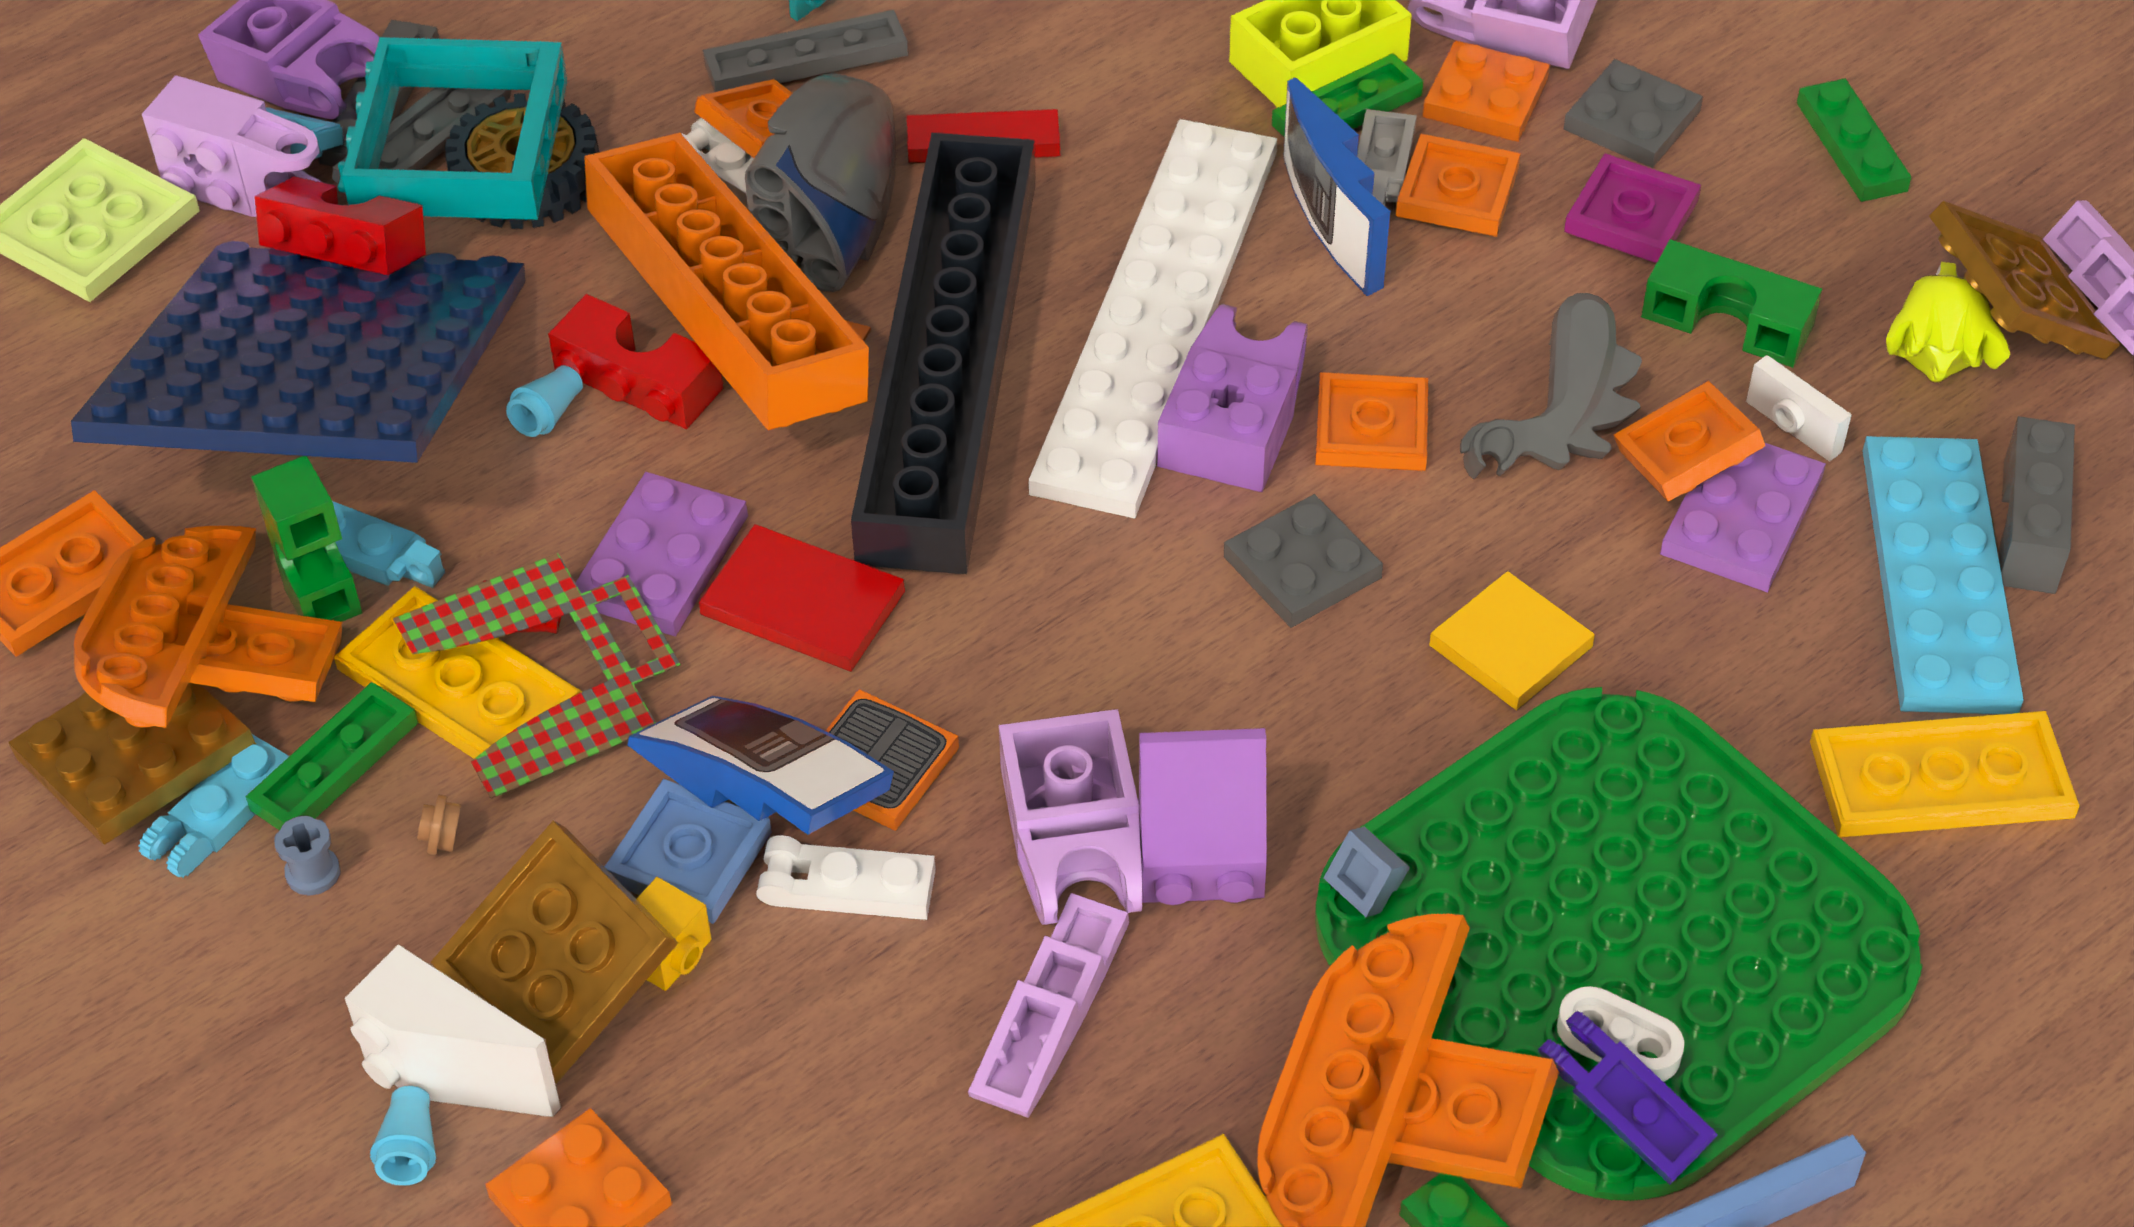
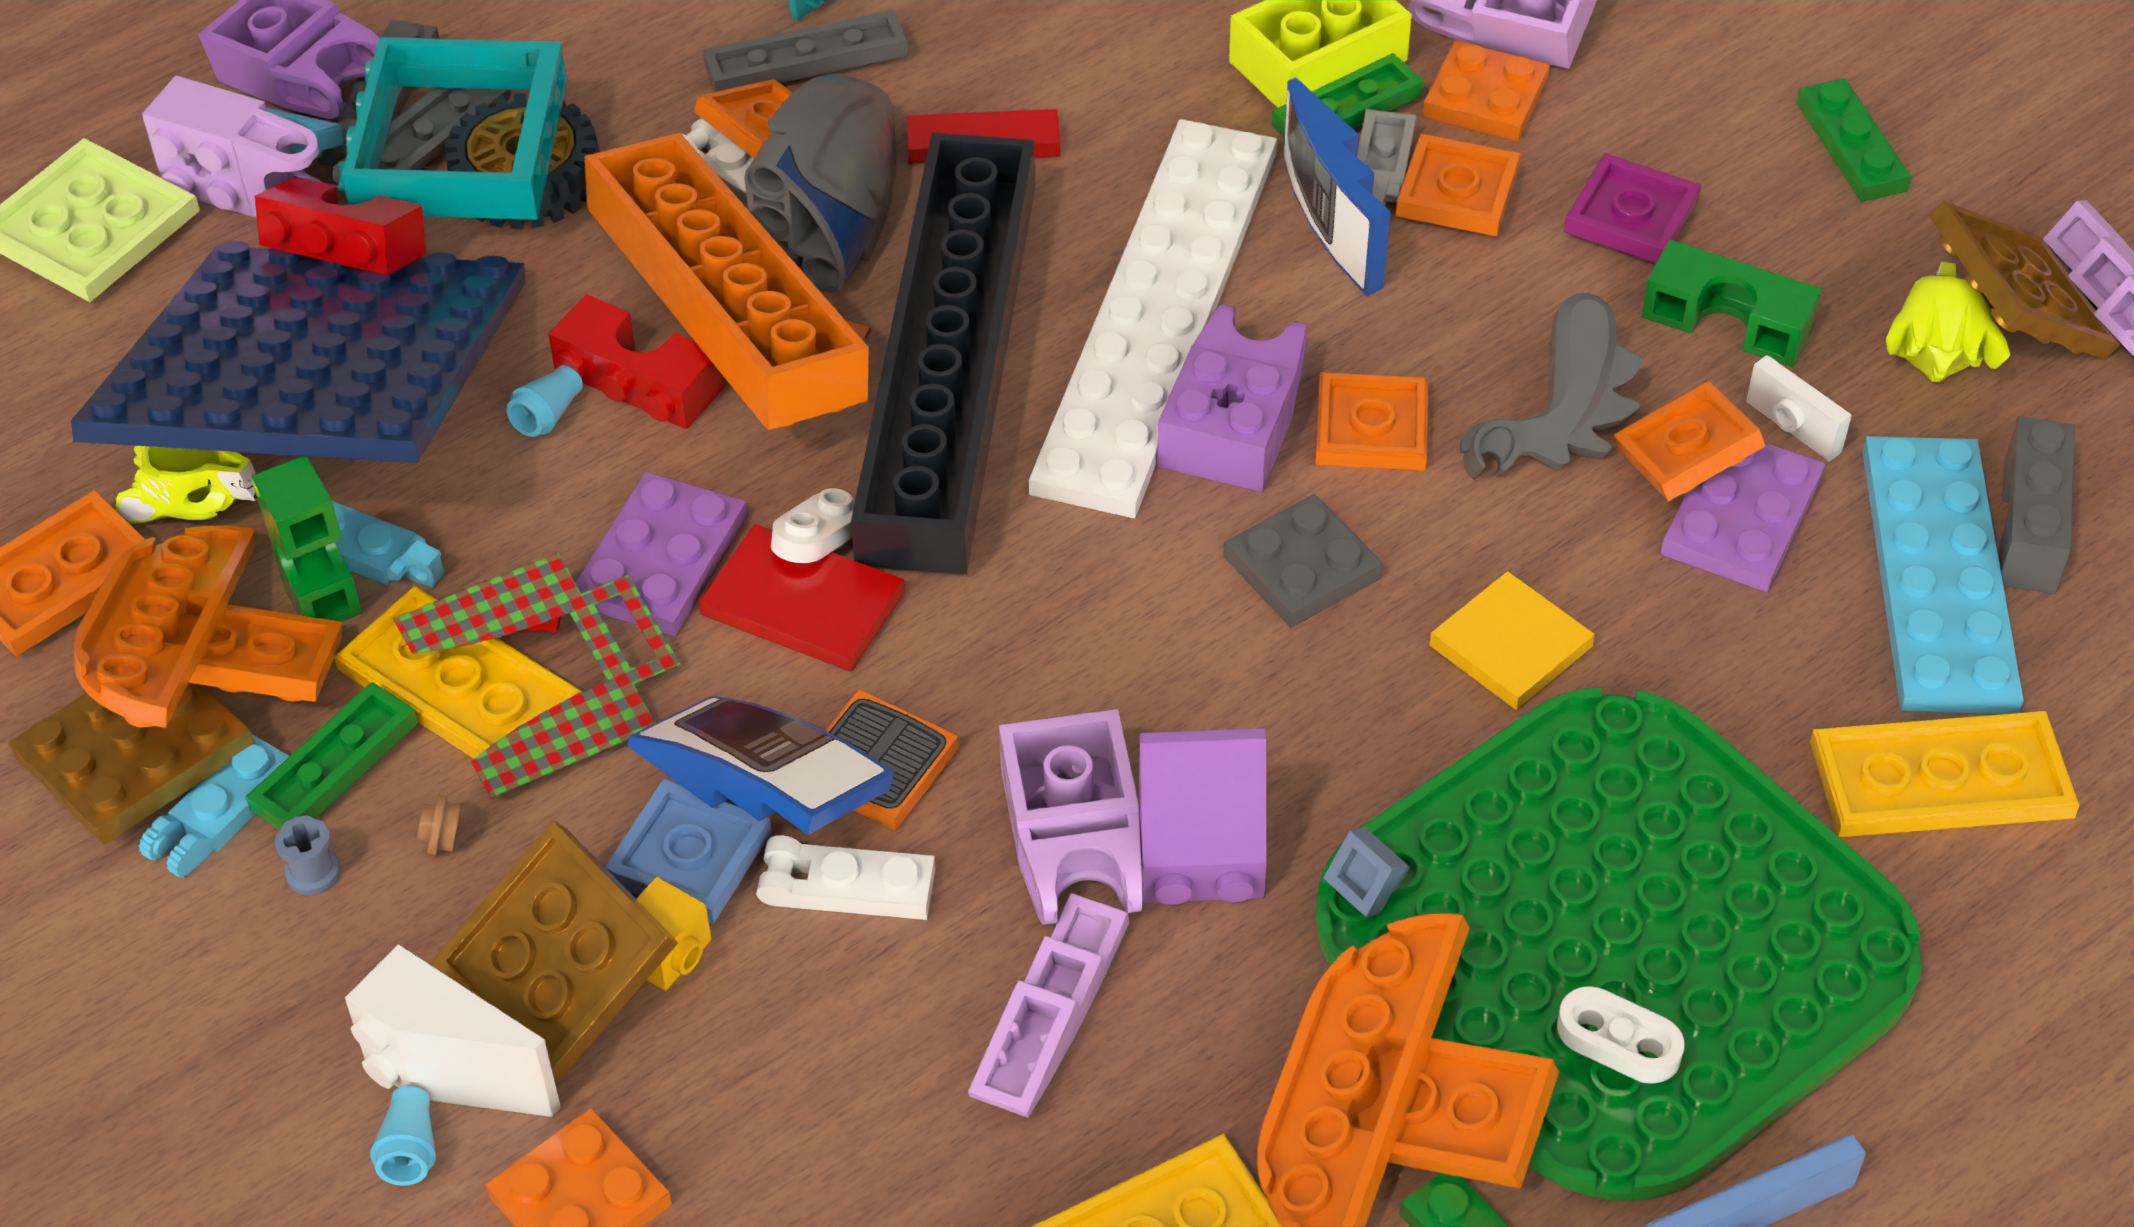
(185, 484): none -> neon yellow piece
(814, 527): none -> white plate
(1632, 1100): dark purple hinge -> none
(1633, 113): dark grey plate -> none

